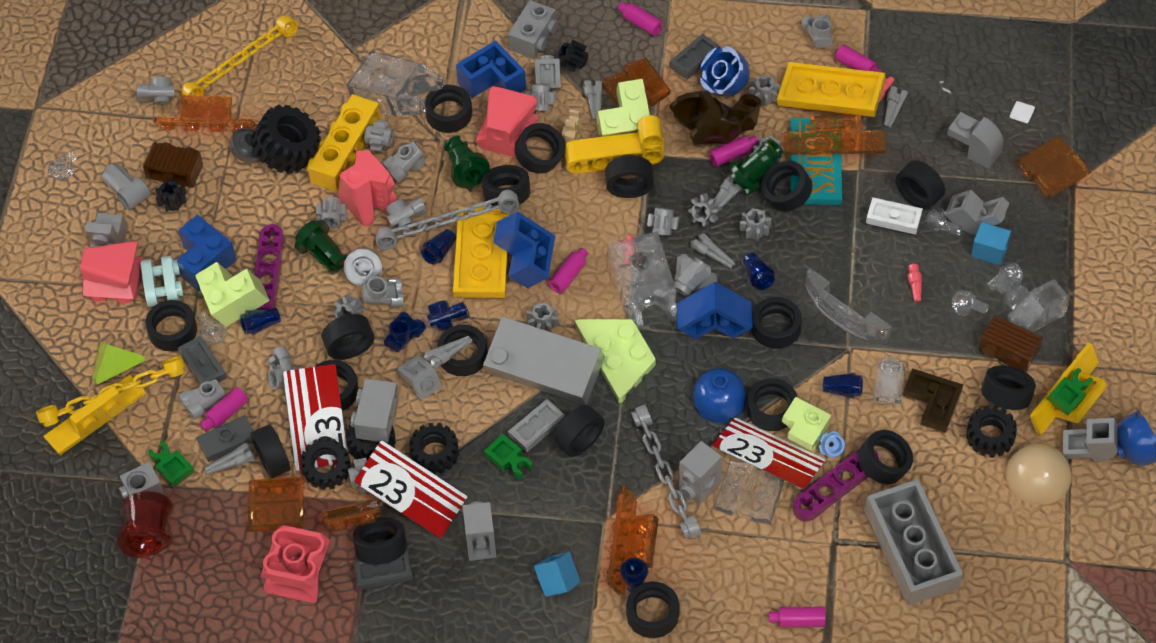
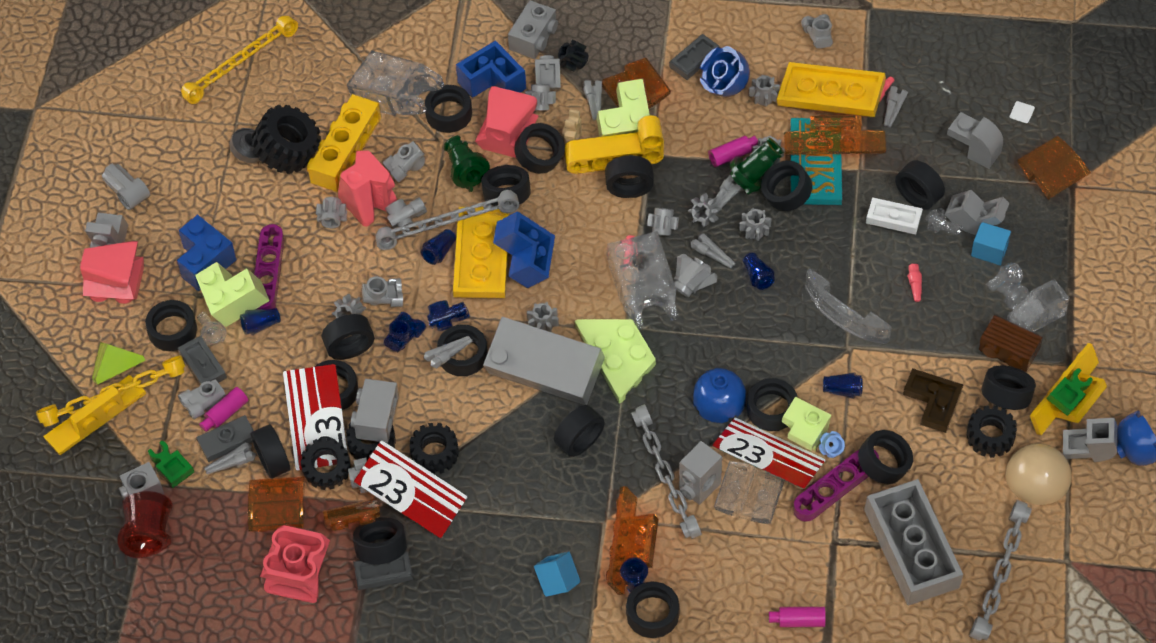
(62, 168): clear plate -> none
(159, 91): light grey plate -> none
(169, 270): light aqua brick -> none
(171, 195): black gear -> none
(173, 163): reddish brown brick -> none
(204, 112): clear orange bracket -> none
(278, 364): light grey plate -> none
(315, 239): dark green piece -> none
(362, 265): plate -> none
(379, 135): light grey gear -> none
(420, 376): light grey bracket -> none
(479, 531): light grey brick -> none
(507, 454): green plate -> none
(536, 425): light grey plate -> none
(568, 271): dark pink cylinder -> none
(641, 18): dark pink cylinder -> none
(712, 120): dark brown piece -> none
(714, 309): blue brick -> none
(776, 339): black tyre -> none
(855, 60): dark pink cylinder -> none
(889, 379): clear slope -> none
(965, 301): clear plate -> none
(981, 628): none -> light grey piece

